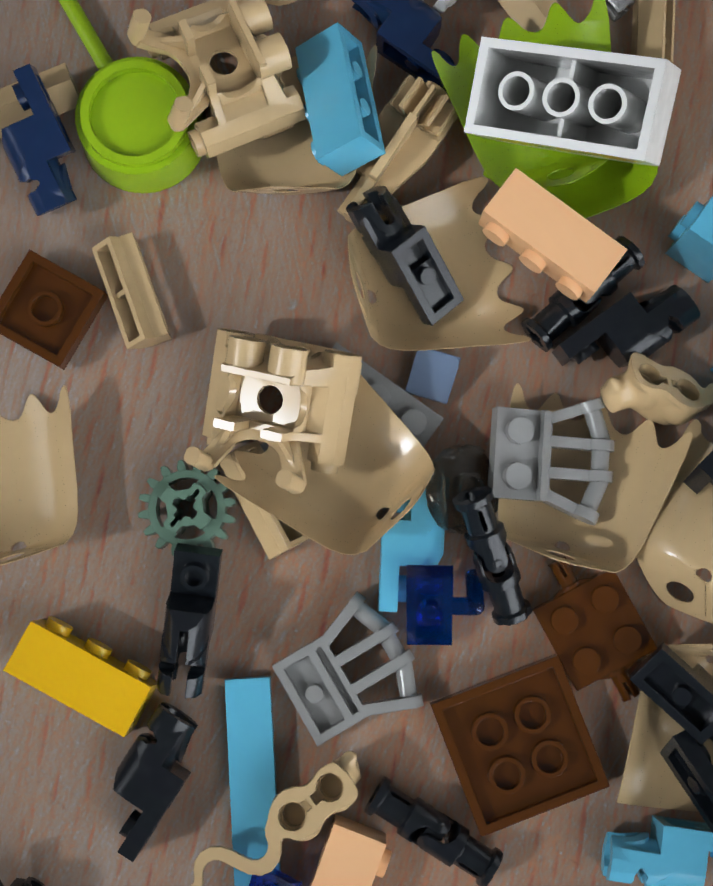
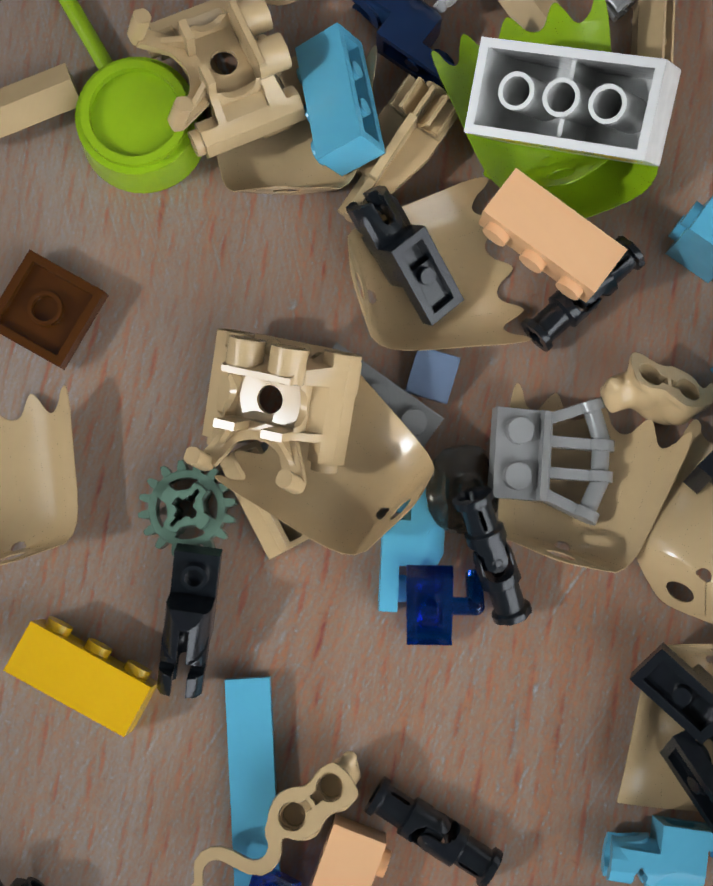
(38, 143): dark blue plate -> none
(131, 292): tan piece -> none
(151, 775): black plate -> none
(323, 690): light grey plate -> none
(519, 745): reddish brown plate -> none
(594, 629): reddish brown plate -> none
(631, 327): black plate -> none

